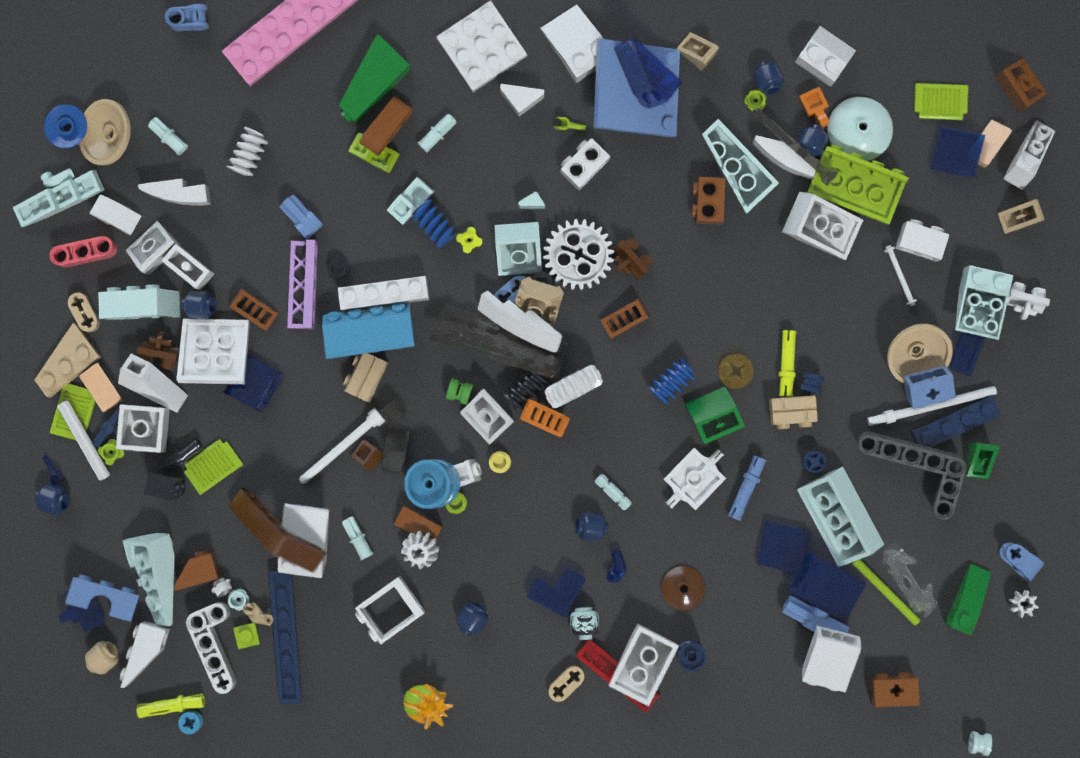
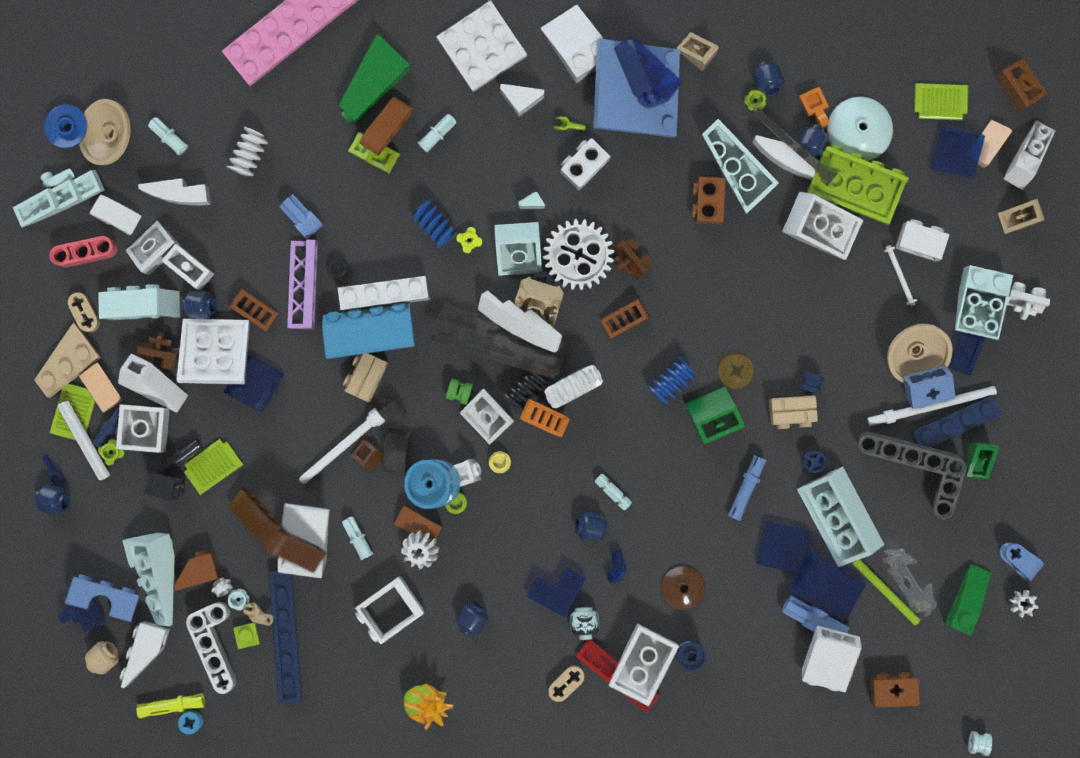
(189, 17): medium blue piece -> none
(410, 200): light aqua slope -> none
(508, 287): medium blue beam -> none
(694, 478): white plate -> none
(787, 363): neon yellow pin -> none
(825, 56): white slope -> none

